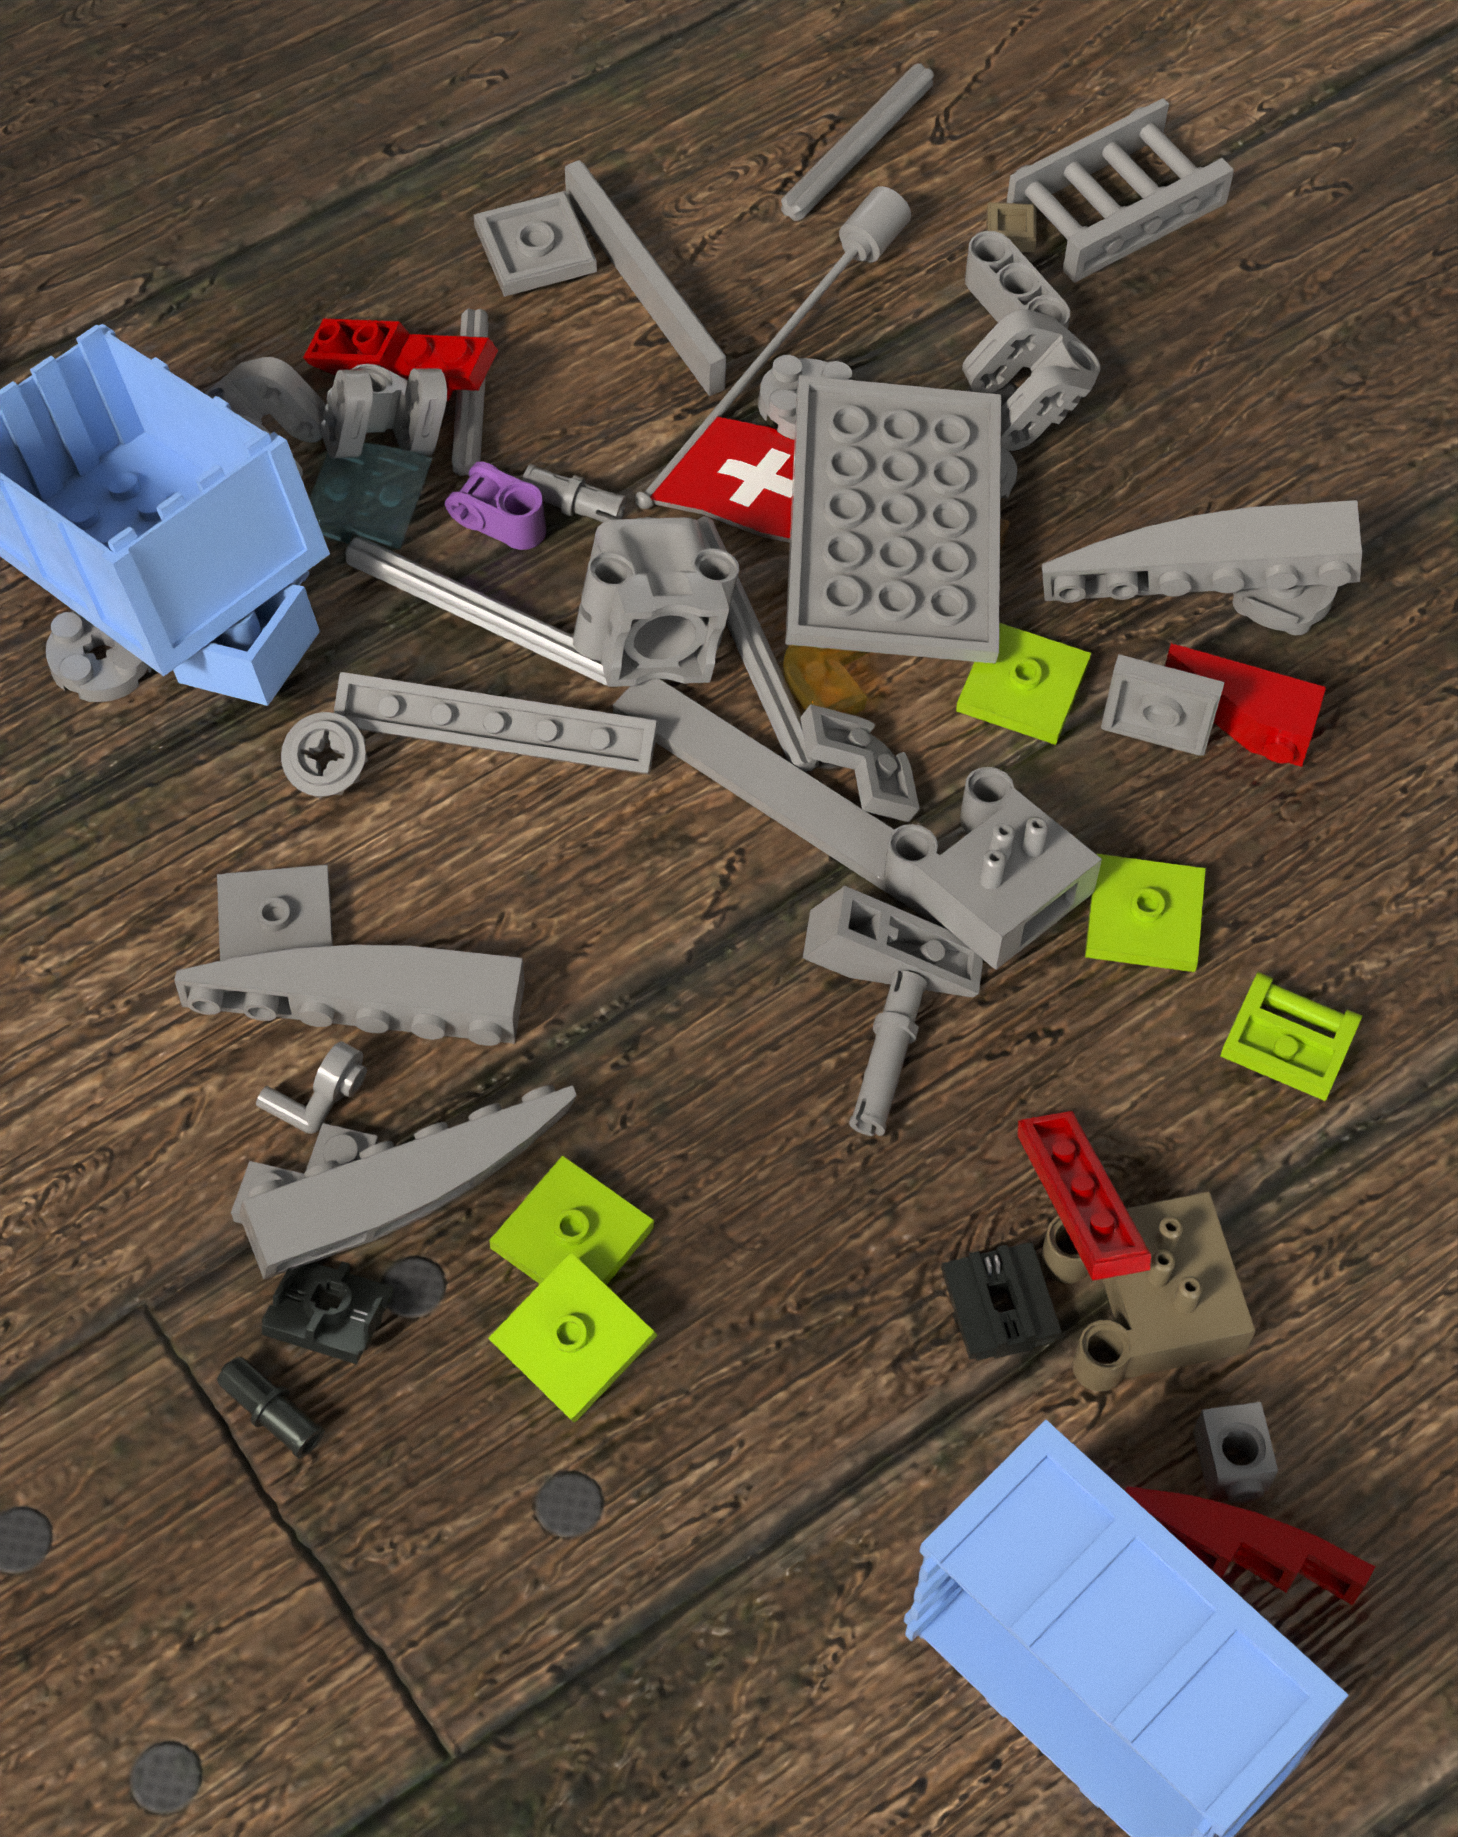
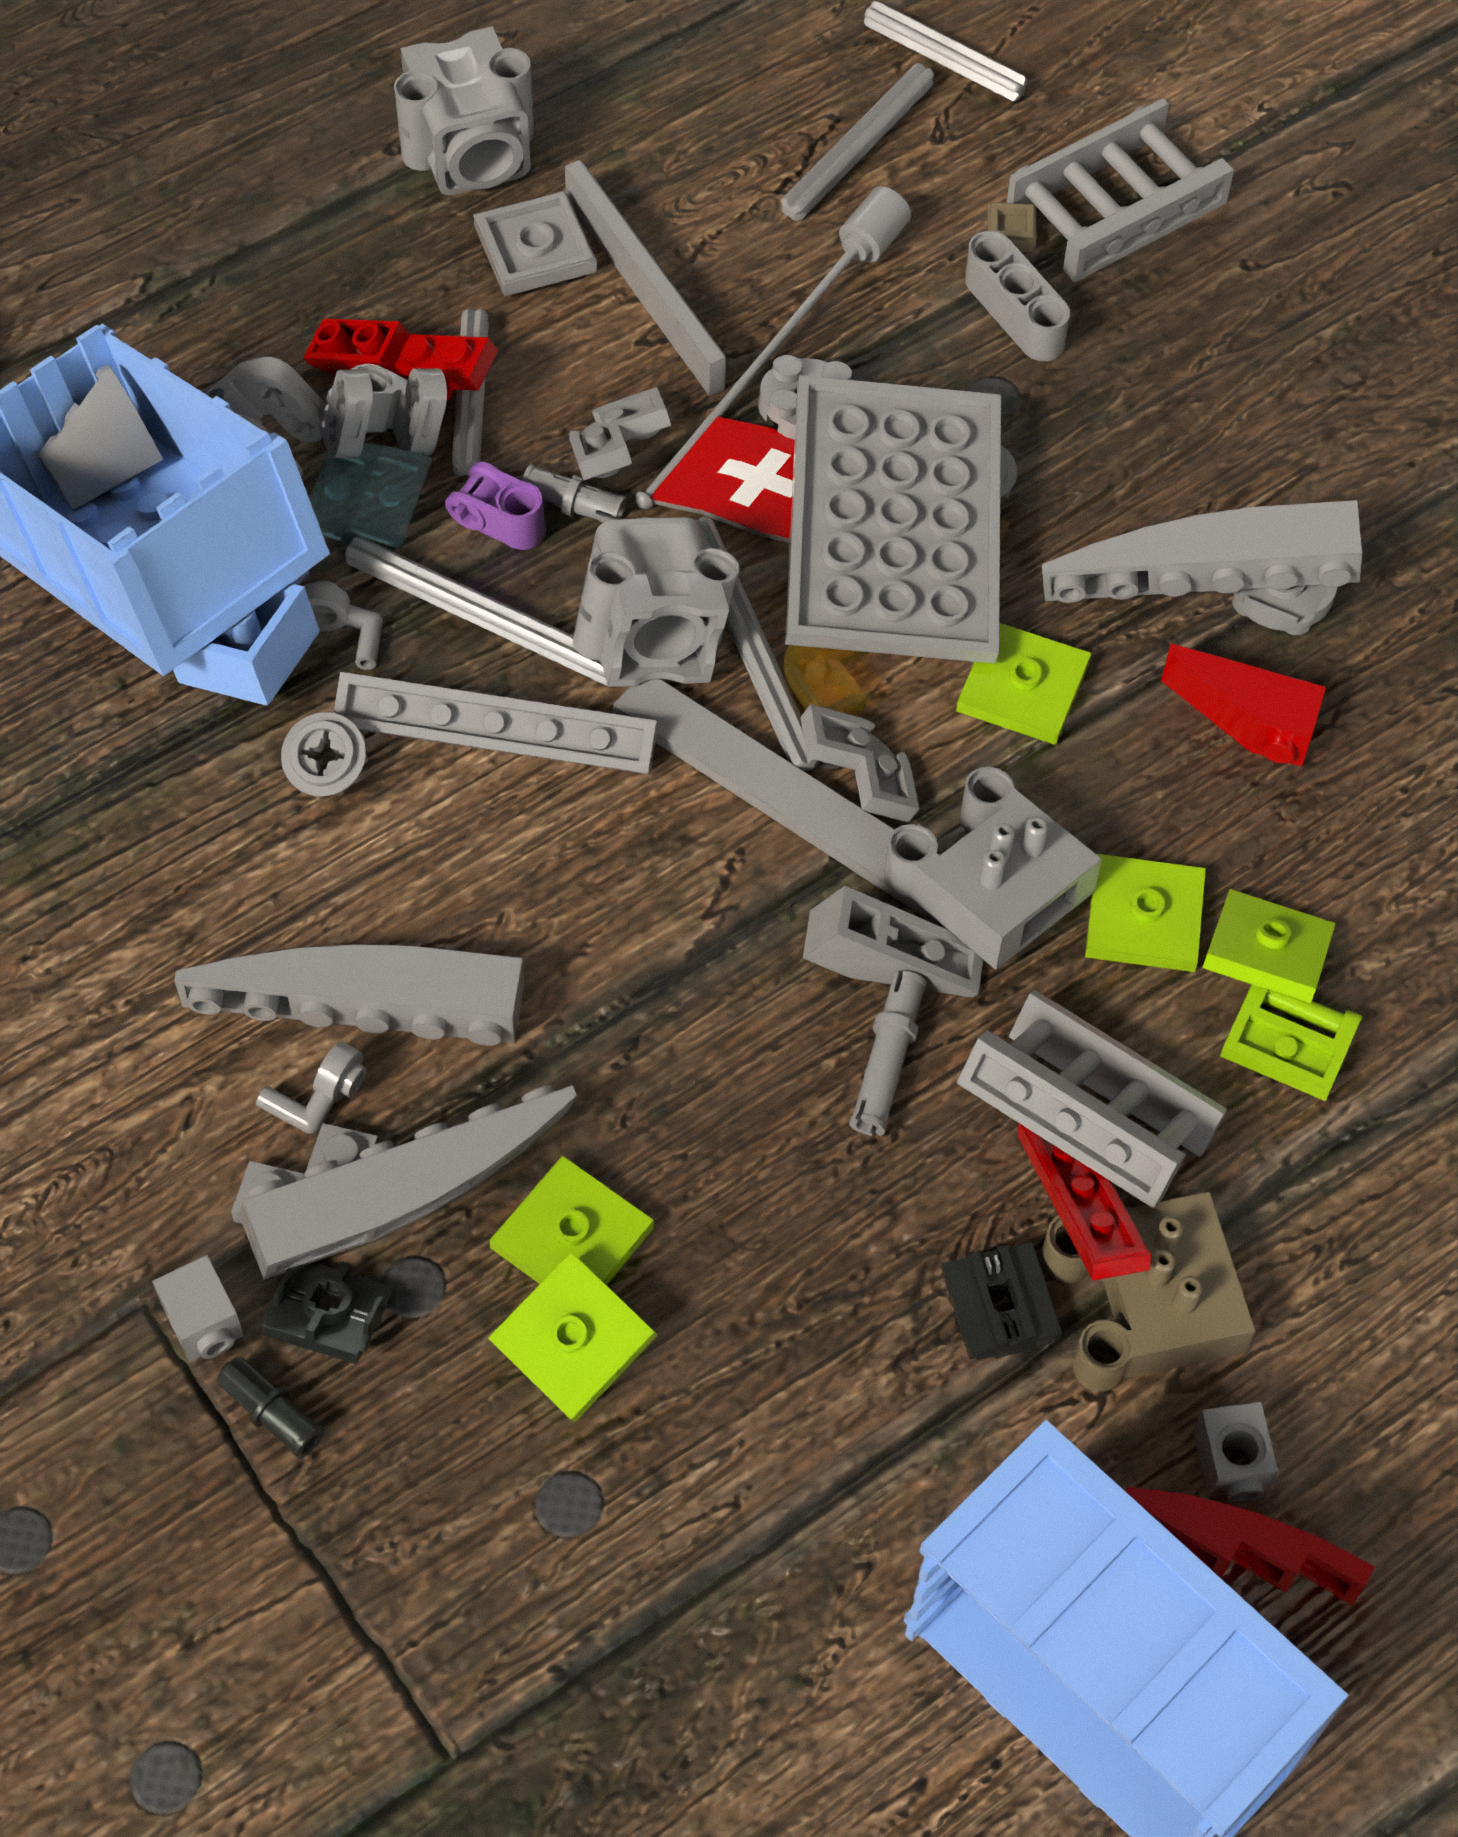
(80, 671): light grey plate -> none
(98, 444): none -> light grey slope
(199, 1309): none -> light grey brick
(274, 910): light grey plate -> none
(333, 611): none -> light grey plate
(466, 111): none -> light grey piece
(602, 445): none -> light grey plate
(945, 51): none -> axle
(1060, 373): light grey piece -> none
(1076, 1120): none -> light grey fence
(1161, 705): light grey plate -> none
(1269, 946): none -> lime plate

